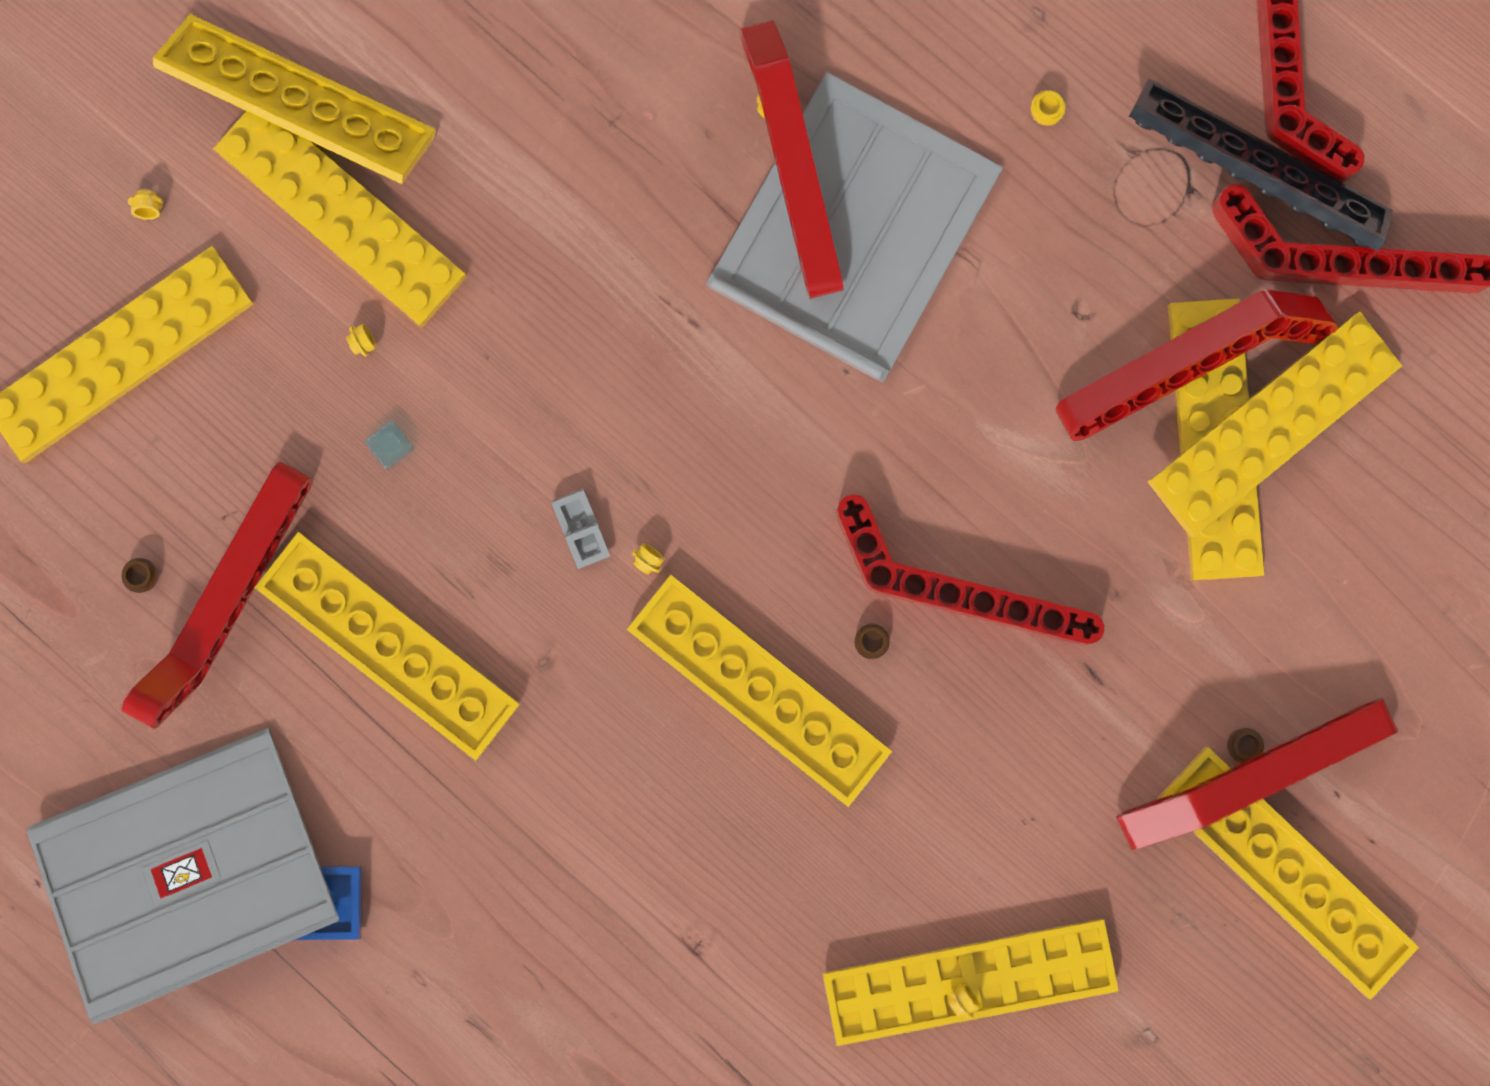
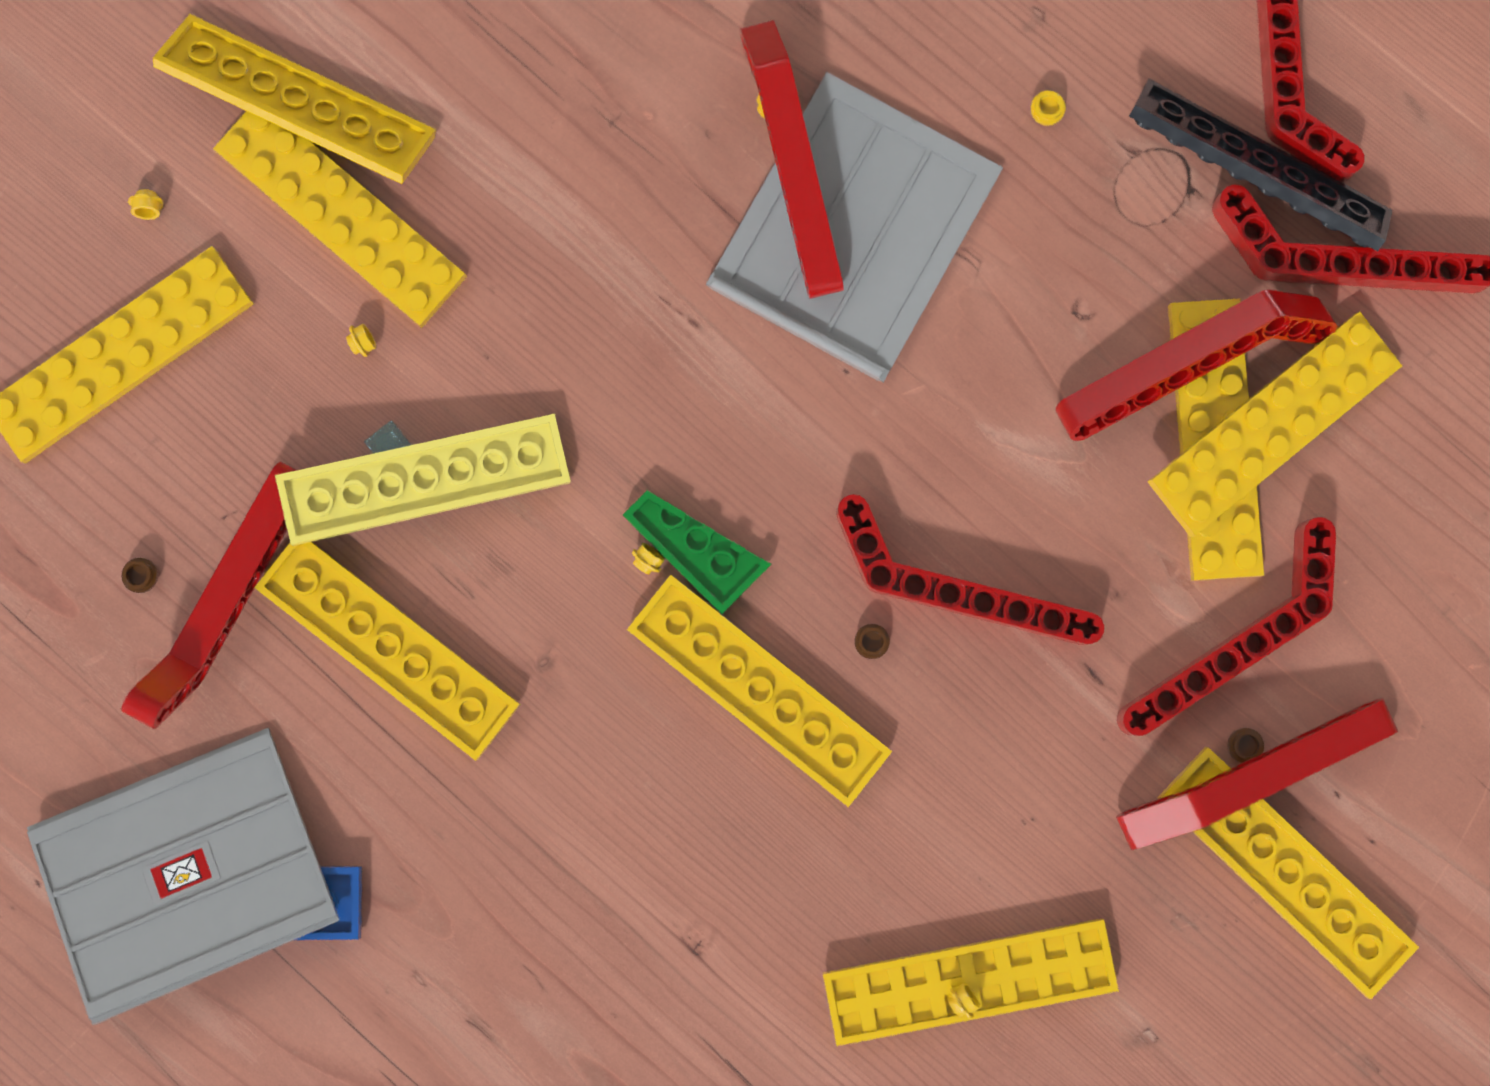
(422, 479): none -> light yellow plate
(580, 528): light grey slope -> none
(704, 557): none -> green wing
(1263, 627): none -> red beam

